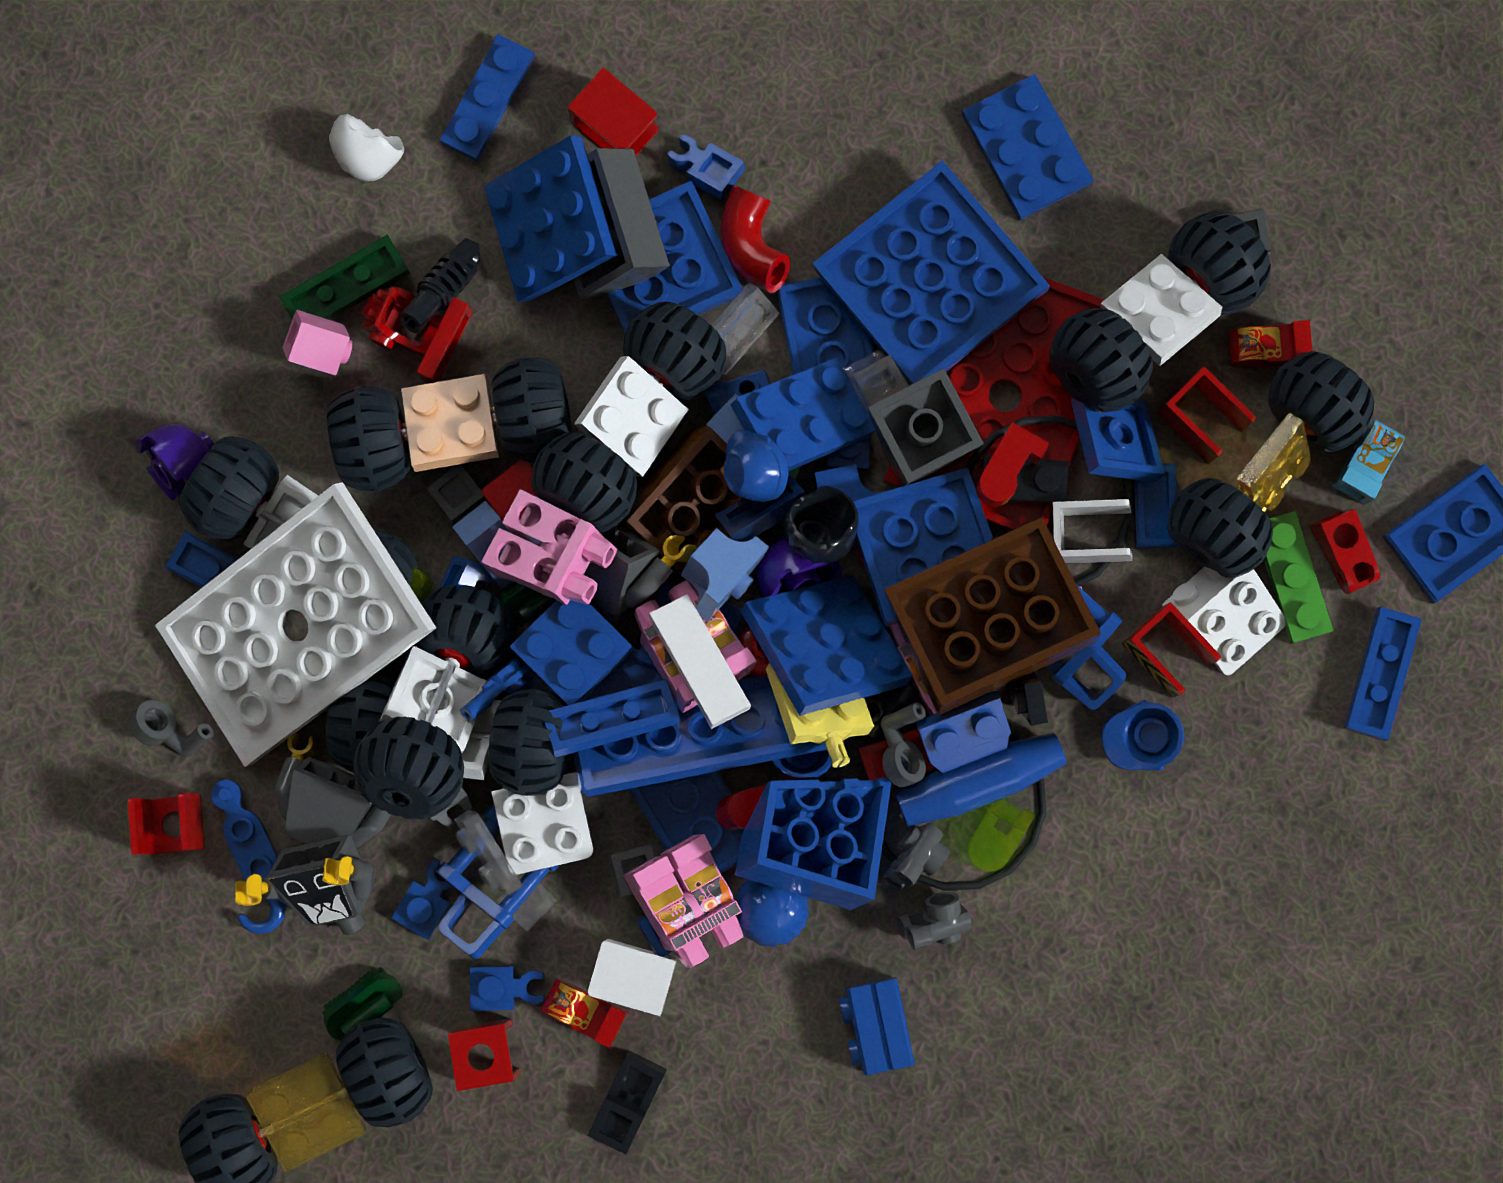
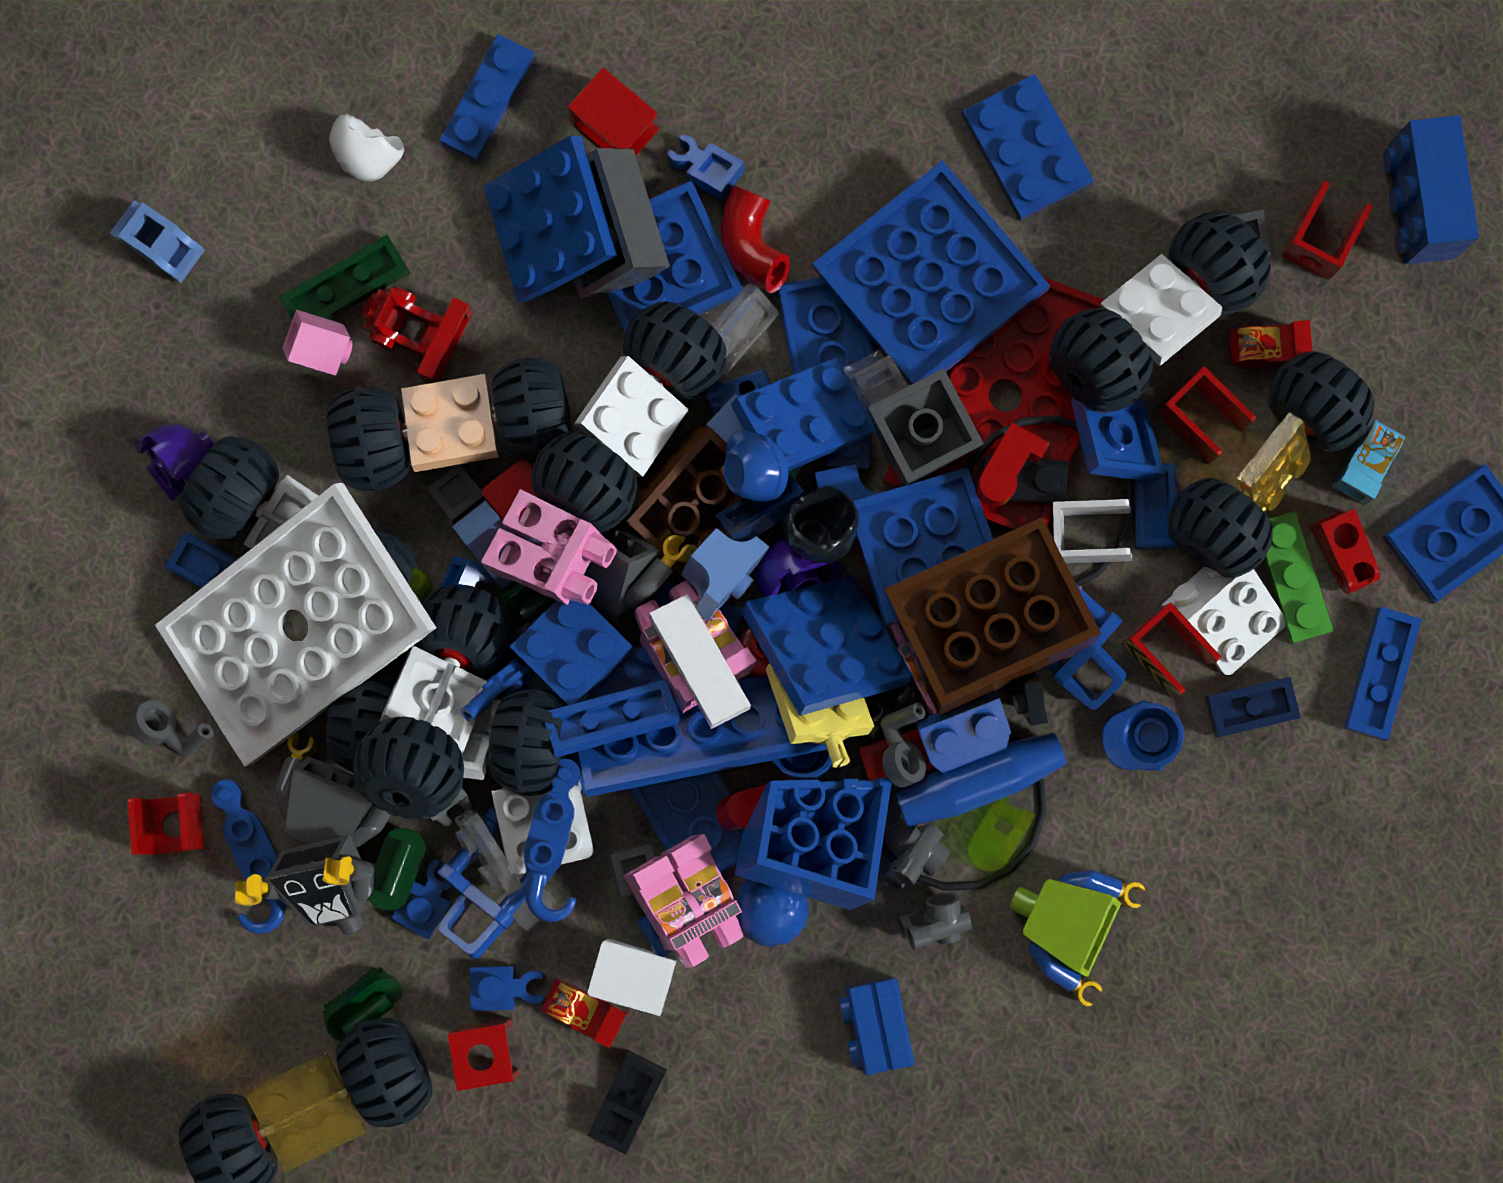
(157, 240): none -> medium blue brick
(396, 868): none -> dark green piece
(441, 285): black hinge -> none
(549, 840): none -> blue piece
(1071, 924): none -> lime torso
(1252, 707): none -> dark blue plate
(1328, 265): none -> red piece
(1431, 190): none -> blue brick

